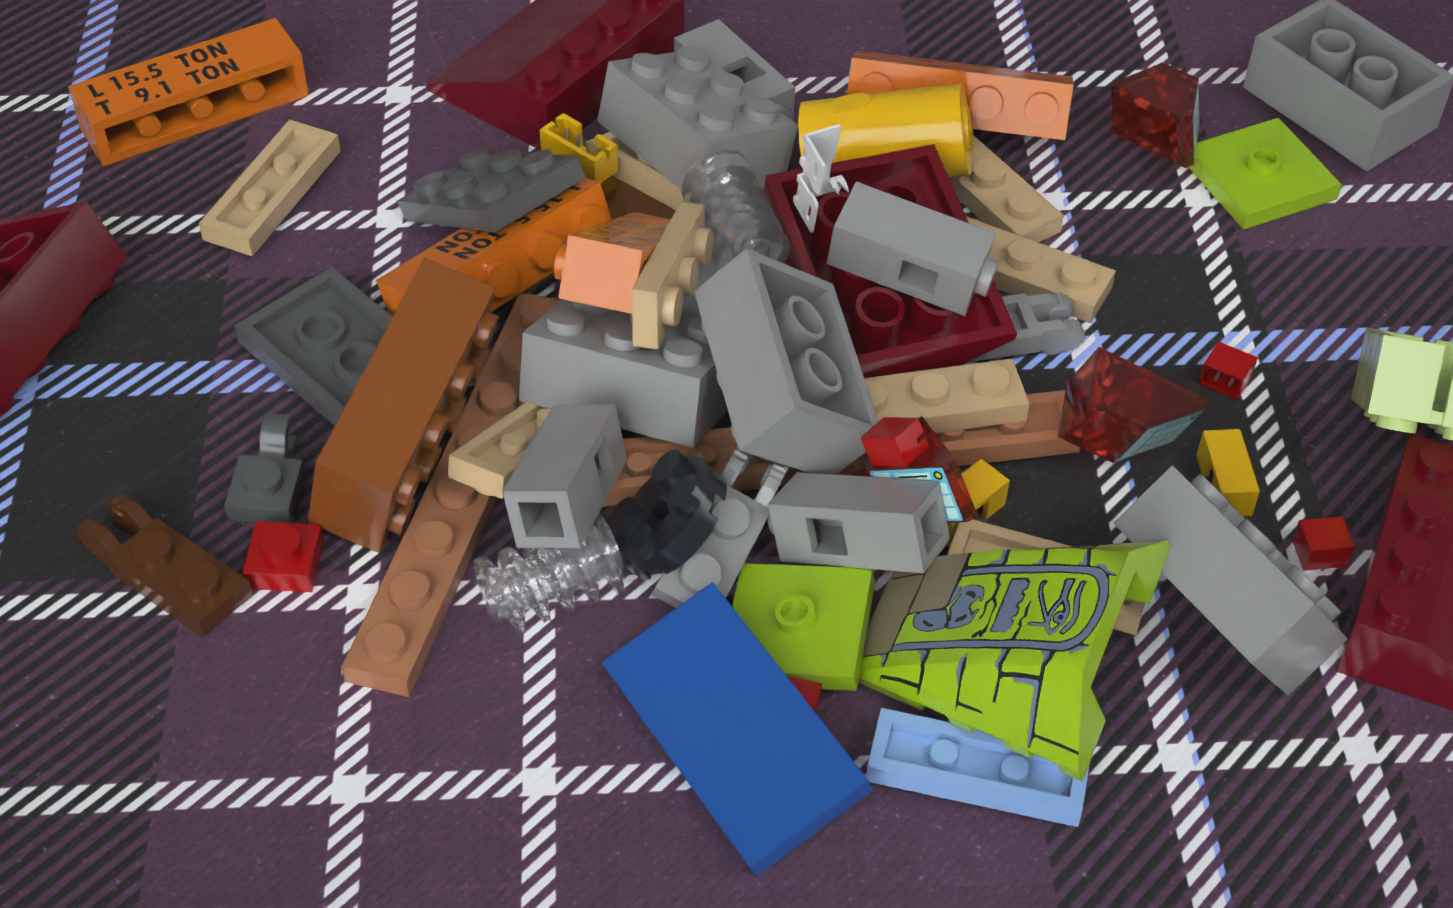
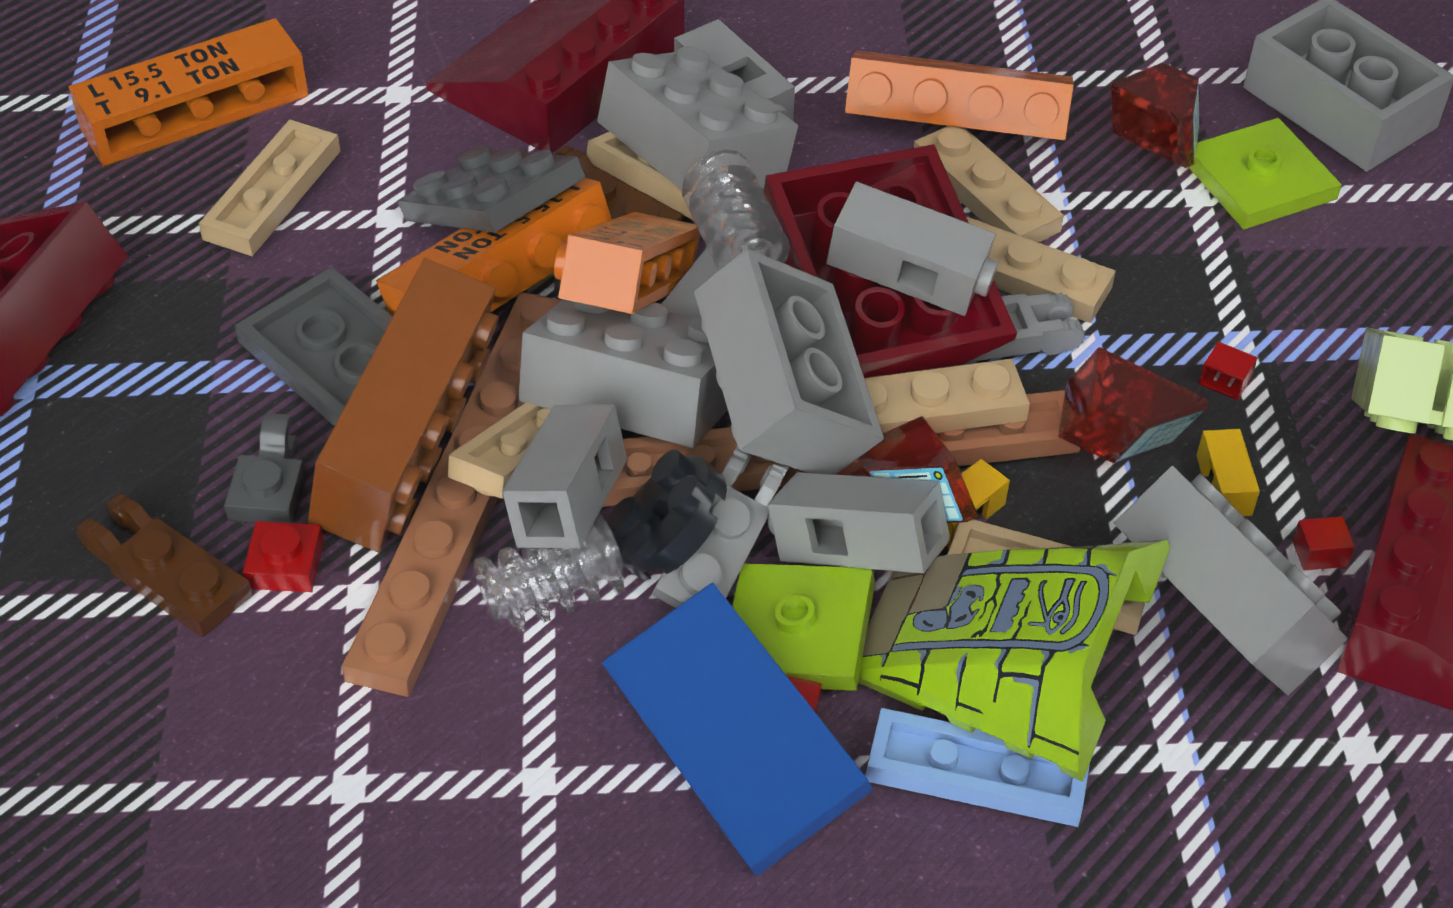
(566, 139): yellow piece -> none
(670, 275): tan plate -> none
(816, 164): white piece -> none
(894, 442): red piece -> none
(897, 122): yellow piece -> none

